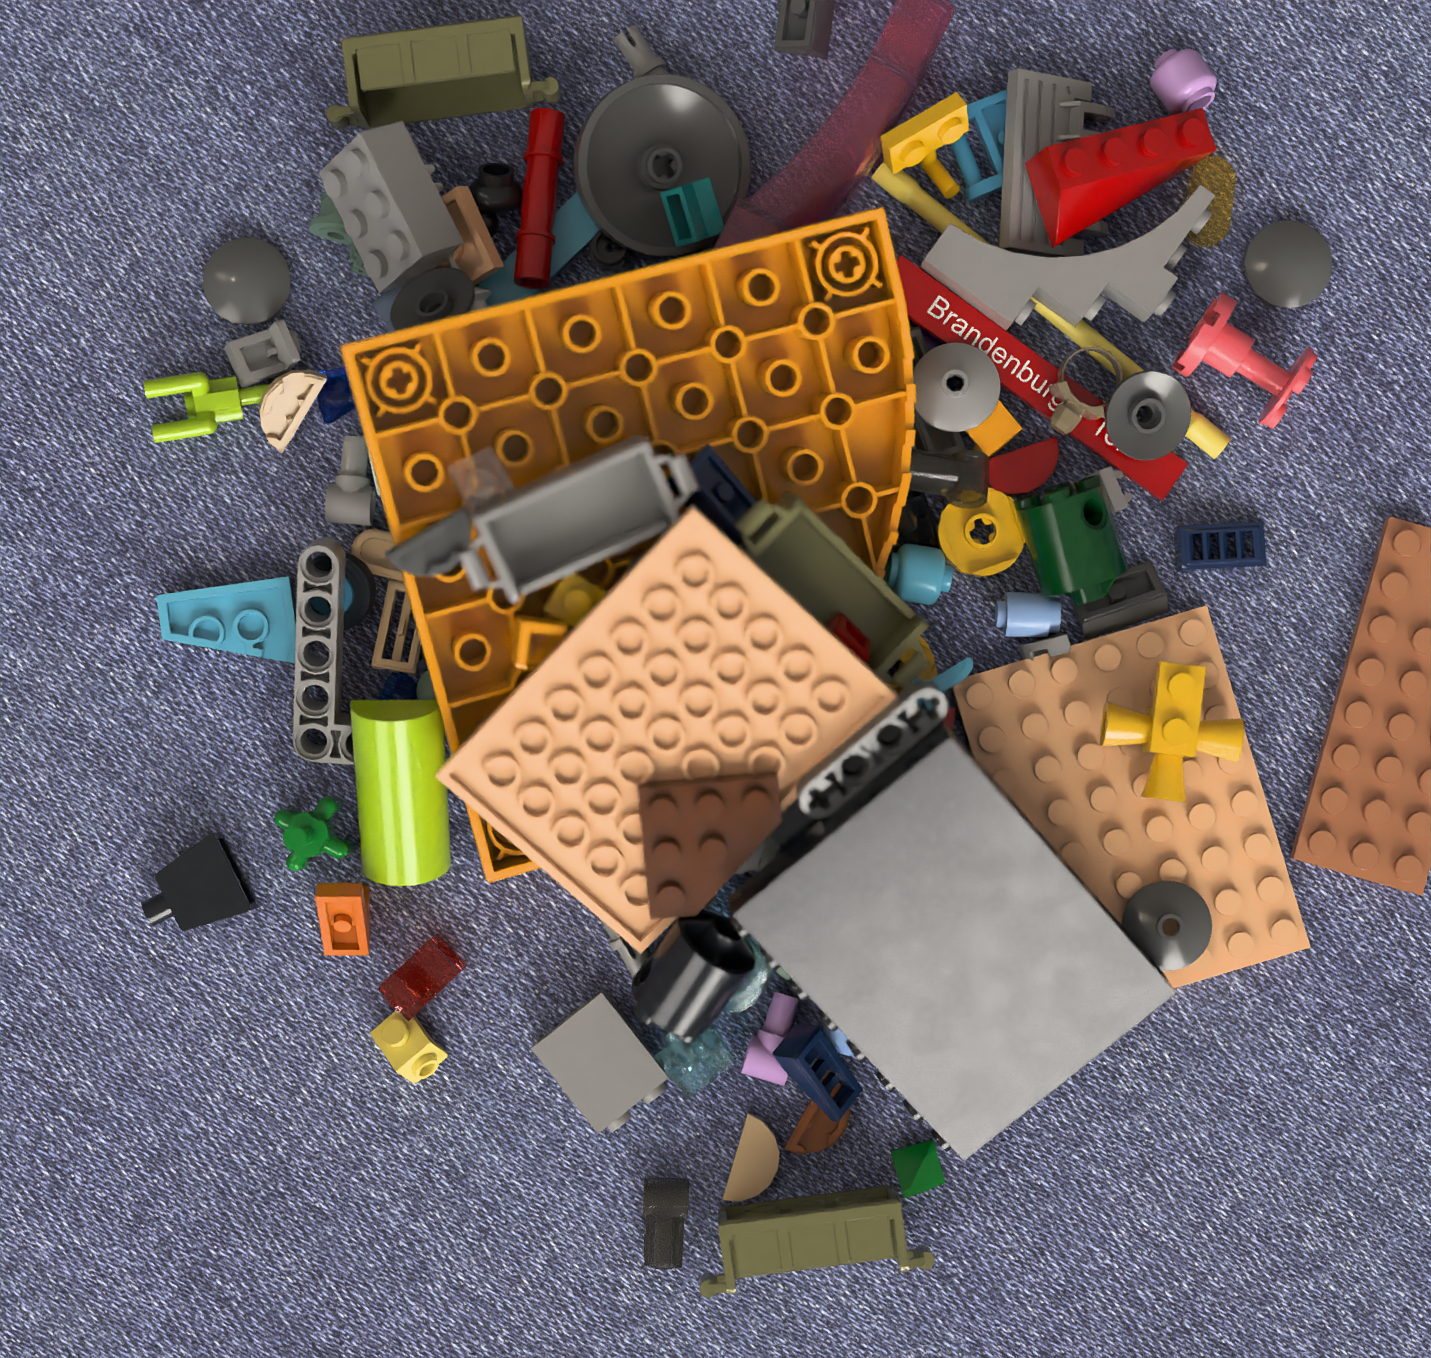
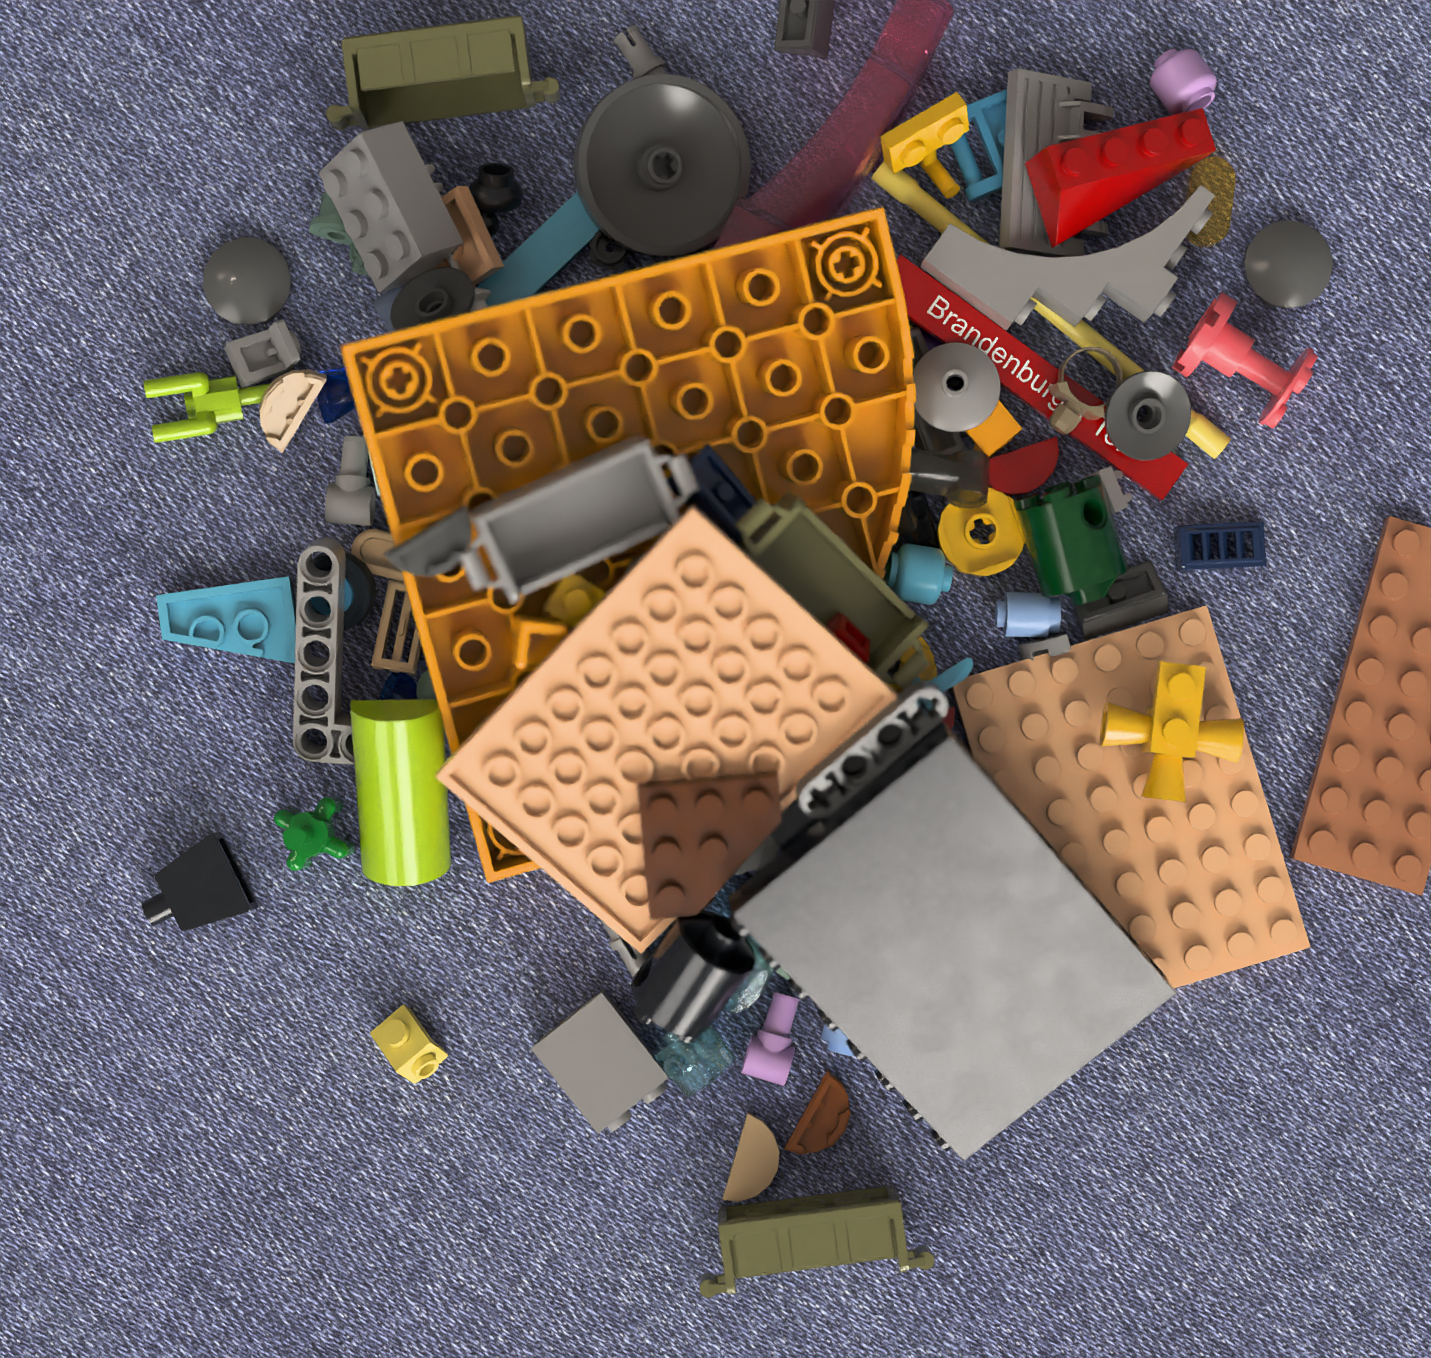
(344, 918): orange slope -> none
(422, 977): clear red brick -> none
(480, 479): clear plate -> none
(539, 198): red piece -> none
(665, 1210): clear smoke piece -> none
(692, 211): teal piece -> none
(797, 1053): dark blue slope -> none
(917, 1168): green slope -> none
(1162, 901): dark grey dish -> none

